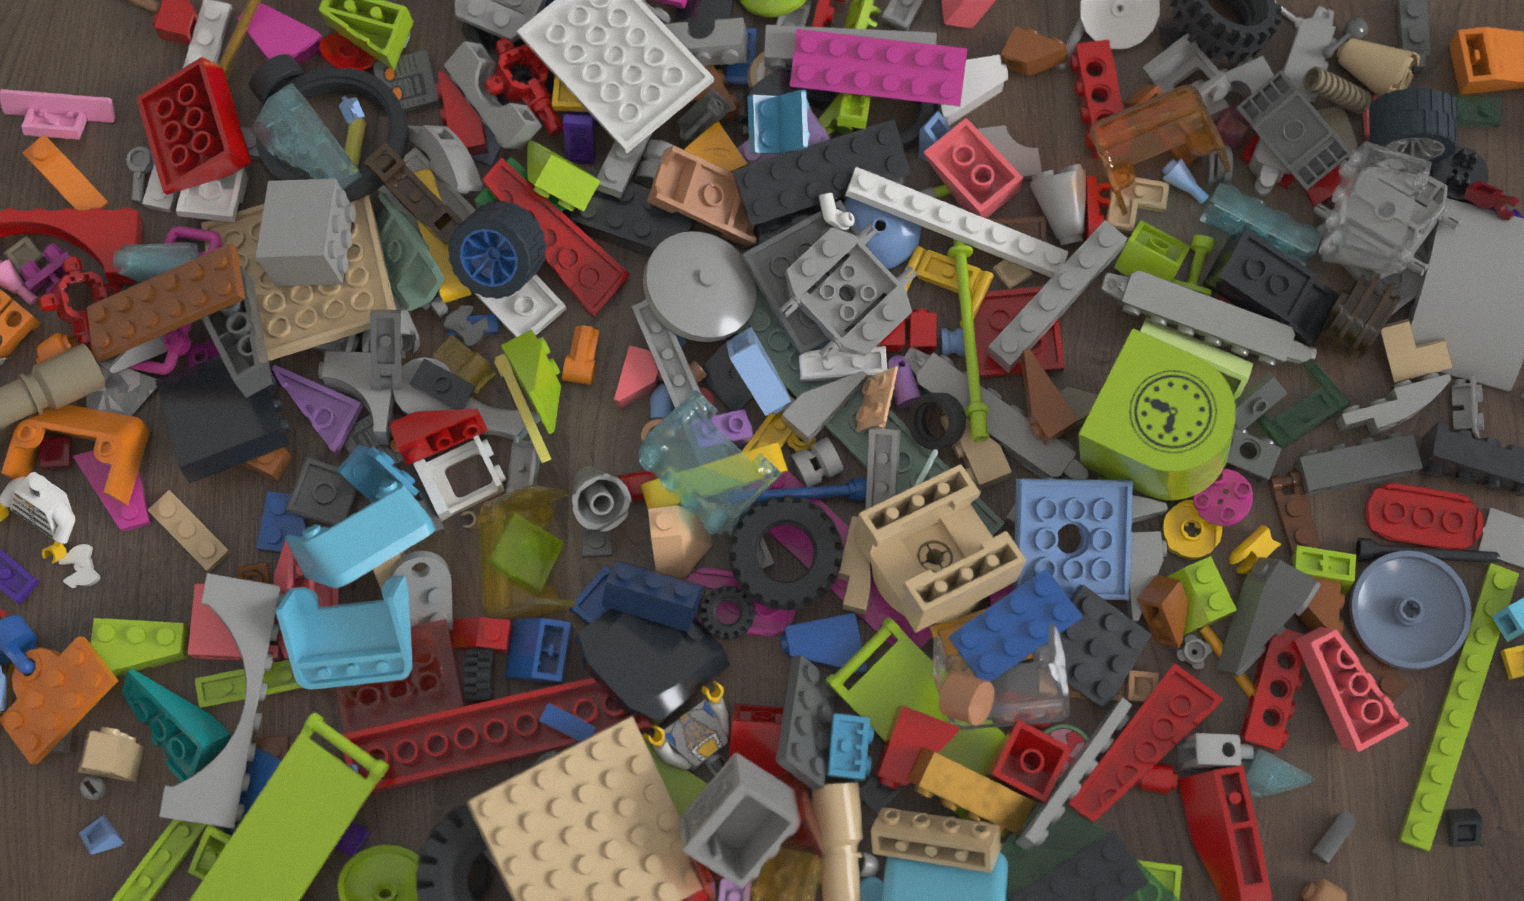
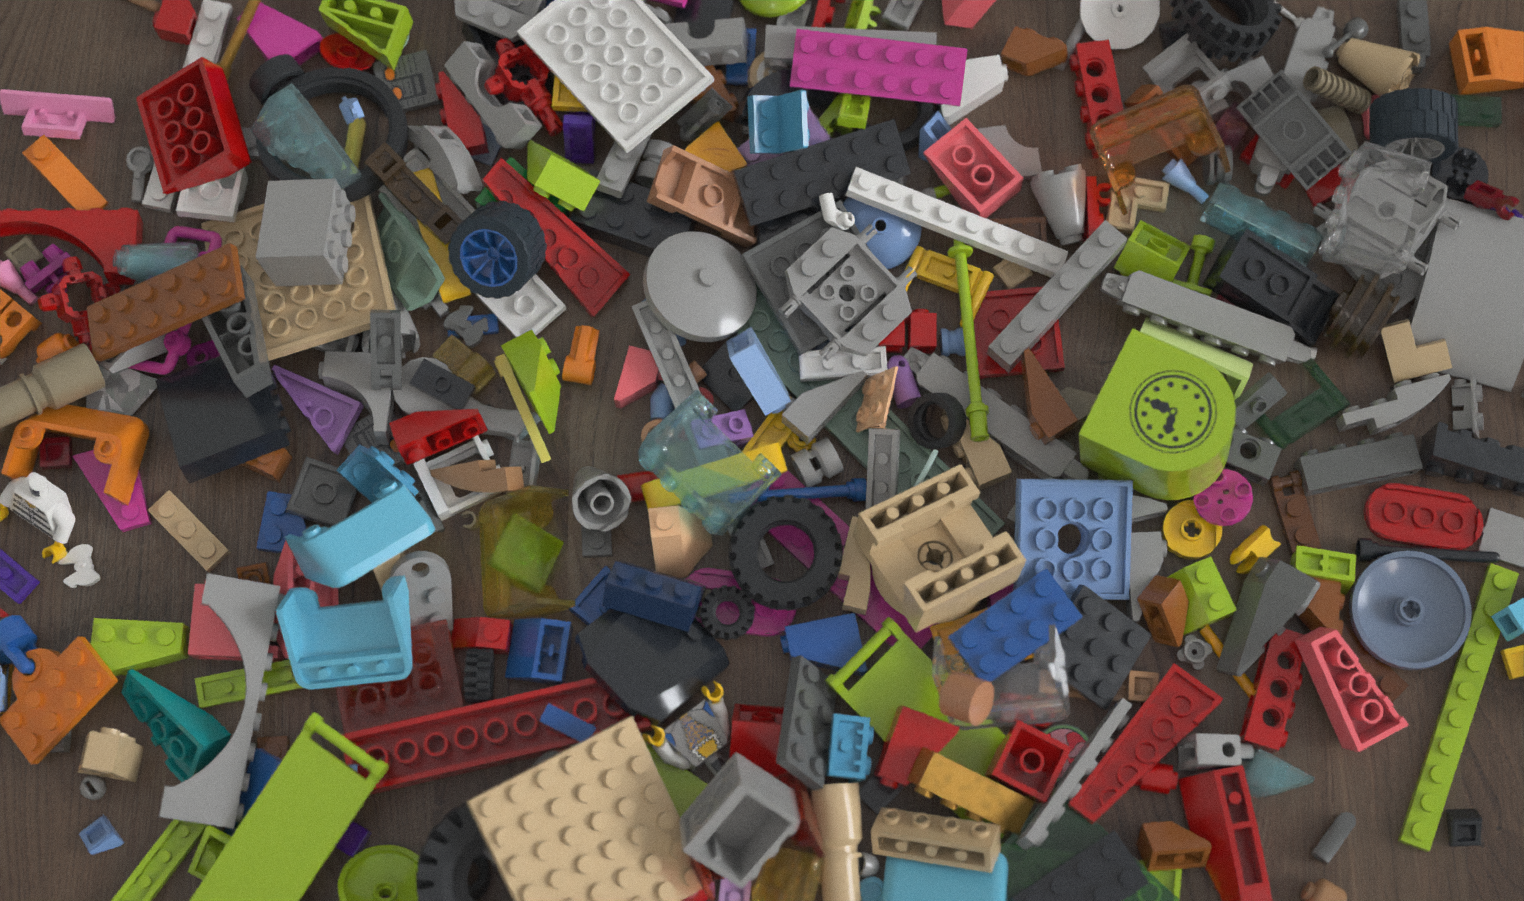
(481, 476): none -> medium nougat slope
(1171, 847): none -> dark orange slope

